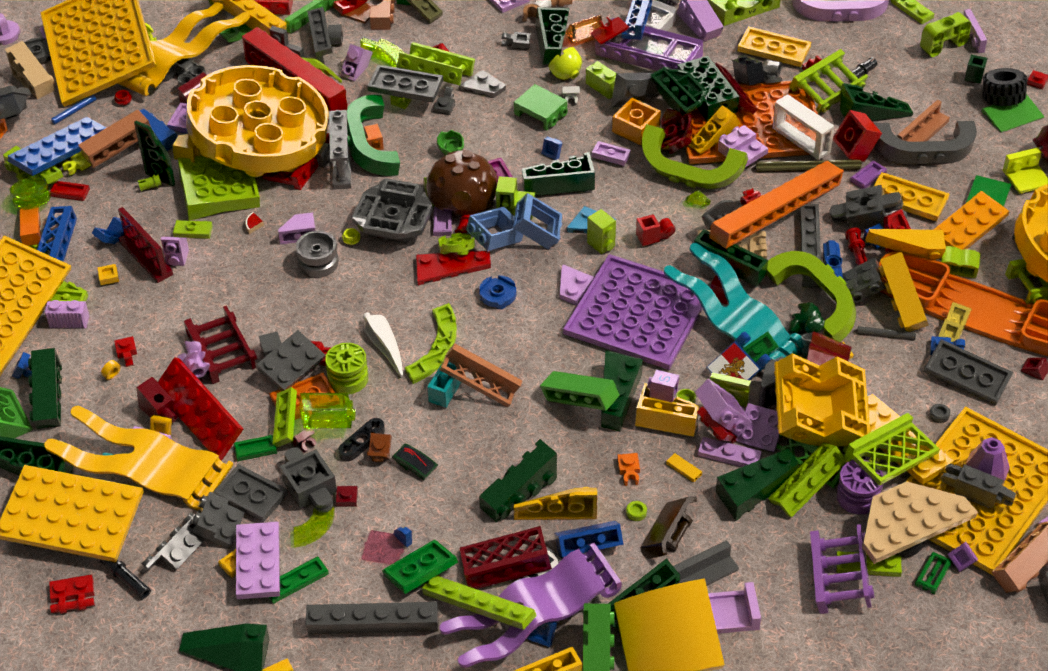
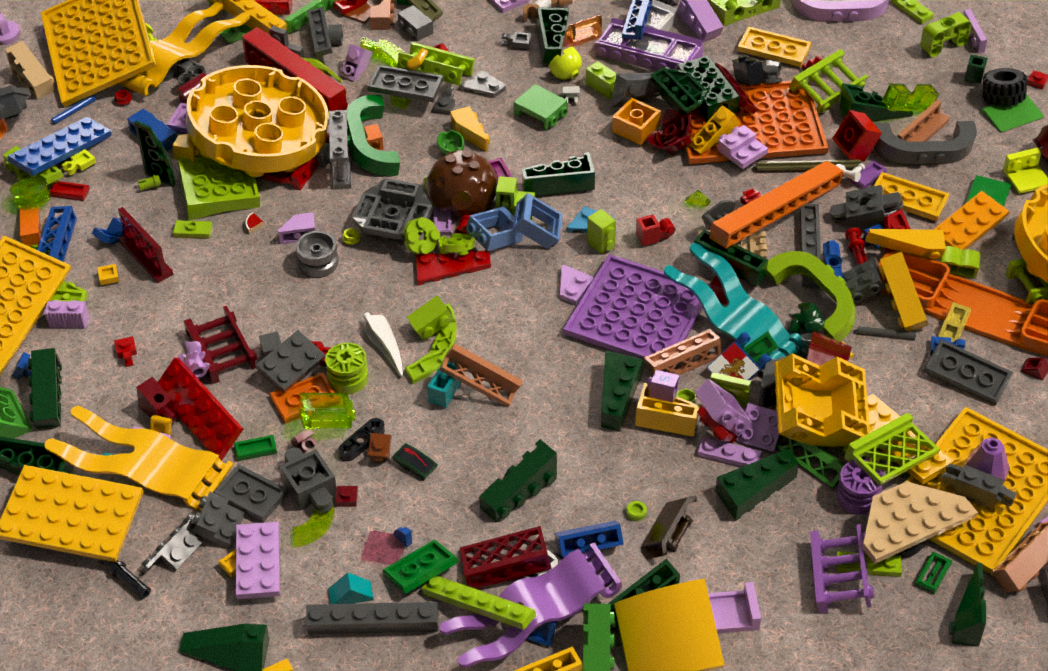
(43, 53): dark grey plate -> none
(72, 589): red plate -> none
(110, 369): yellow tile -> none
(112, 139): nougat brick -> none
(175, 250): lavender slope -> none
(284, 417): lime plate -> none
(300, 578): green tile -> none
(350, 590): none -> teal slope
(415, 23): none -> dark grey brick
(416, 61): none -> yellow arm
(430, 232): none -> lime plate
(430, 318): none -> lime brick
(466, 123): none -> yellow slope
(498, 300): blue plate -> none
(551, 148): blue tile -> none
(564, 505): yellow wedge -> none
(579, 390): bright green brick -> none
(609, 30): red piece -> none
(611, 153): lavender plate -> none
(629, 467): orange plate -> none
(684, 352): none -> nougat fence
(684, 467): yellow piece -> none
(690, 175): lime arch -> none
(710, 564): dark grey panel -> none
(795, 495): lime fence -> none
(803, 127): white window -> none
(854, 174): none -> white piece
(864, 68): black pin -> none
(900, 98): none -> clear neon green arch
(939, 413): dark grey tile -> none
(962, 556): medium lavender tile -> none
(971, 613): none -> dark green wedge

